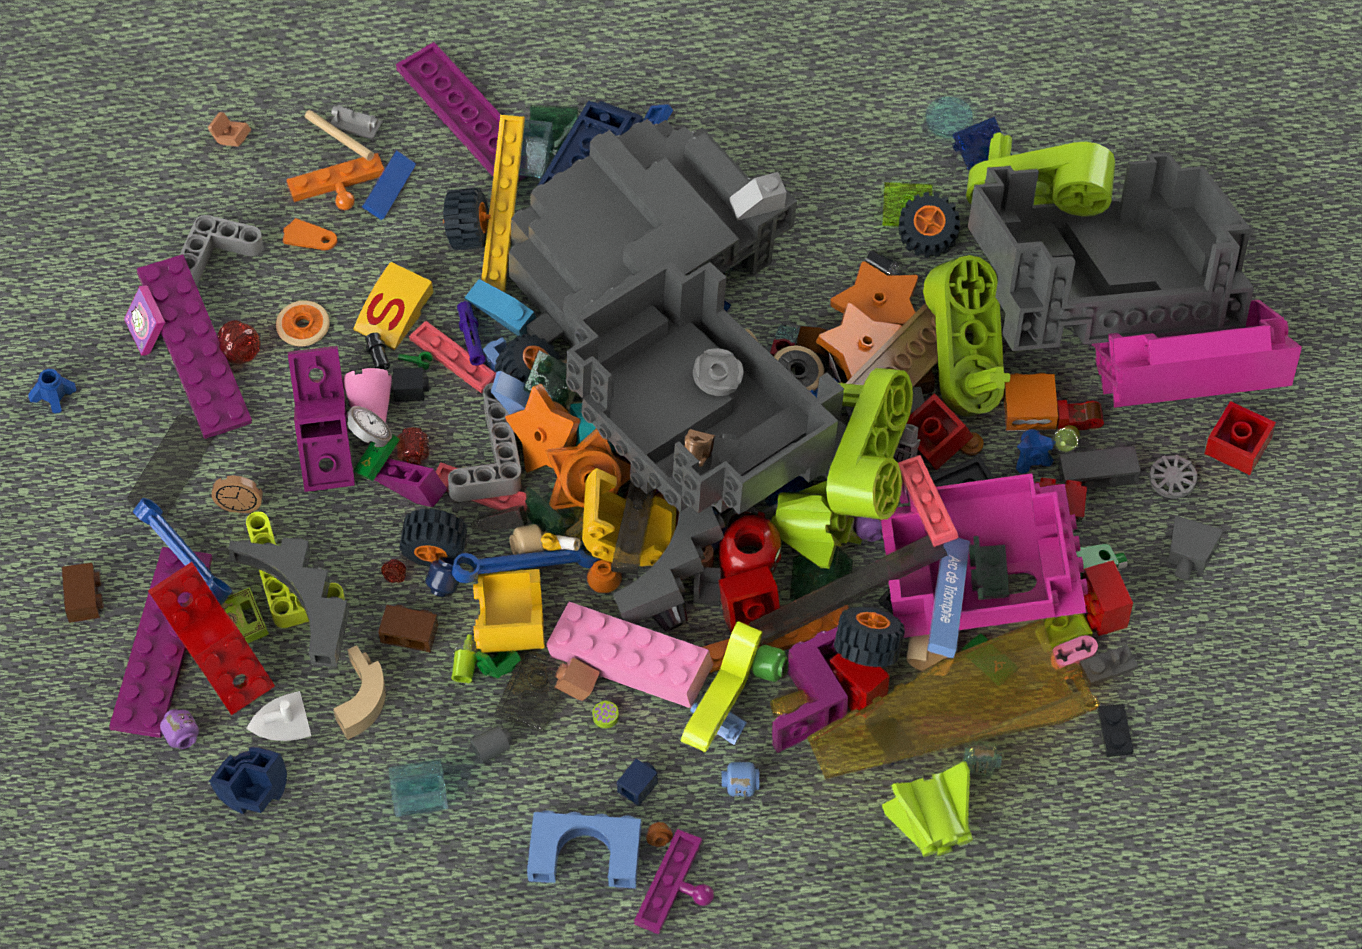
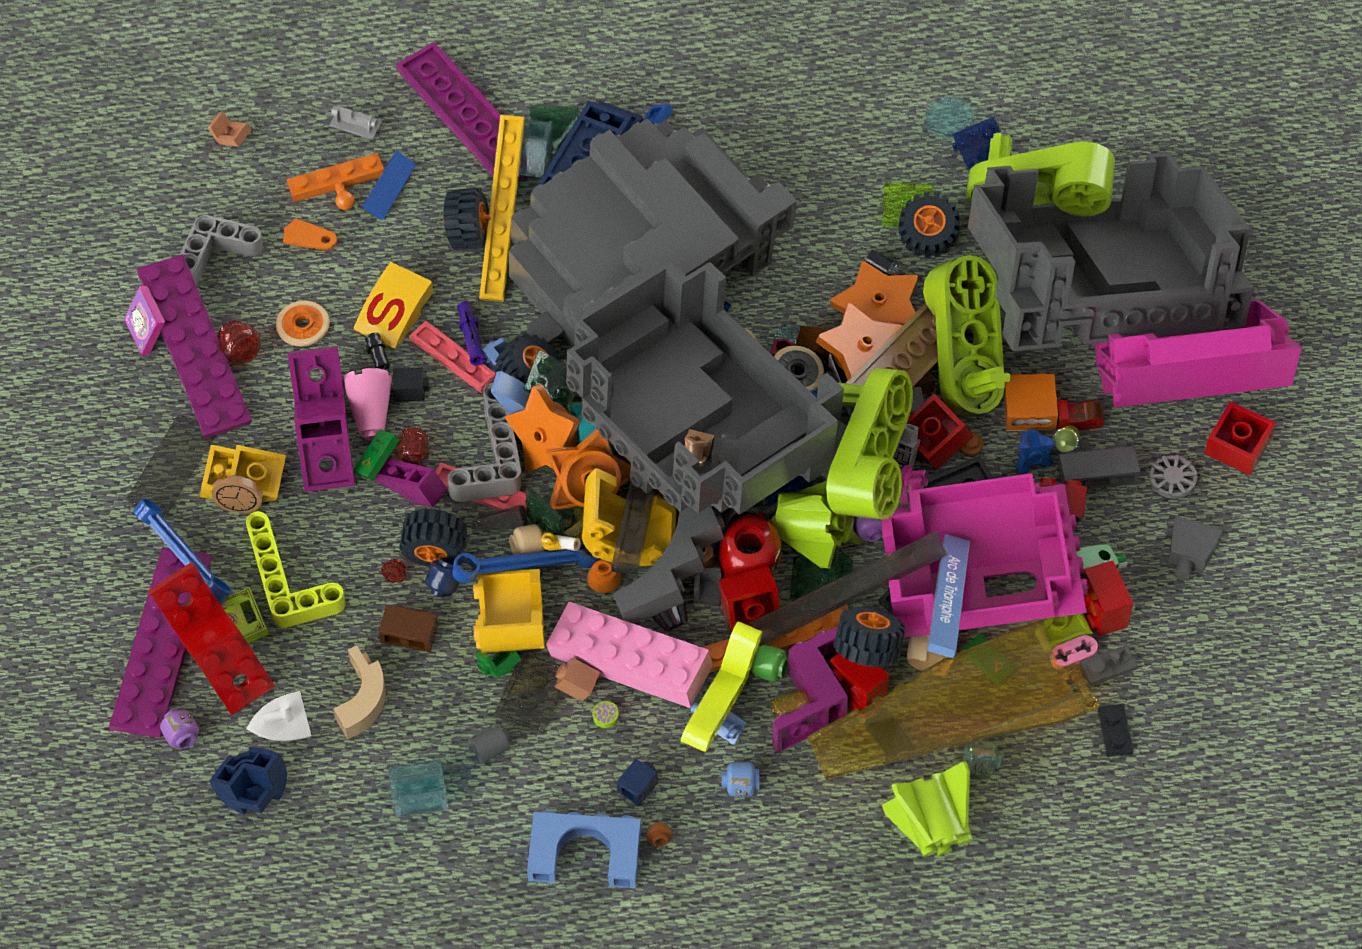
(51, 388): blue rock -> none
(81, 592): reddish brown brick -> none
(257, 465): none -> yellow slope
(310, 585): dark grey arch -> none
(339, 135): tan bar -> none
(368, 426): tile -> none
(418, 360): green hand -> none
(464, 660): lime piece -> none
(501, 307): dark azure slope -> none
(670, 881): magenta plate -> none
(718, 372): light grey tile -> none
(759, 196): light grey slope -> none
(927, 501): coral tile -> none
(991, 573): clear green bracket -> none

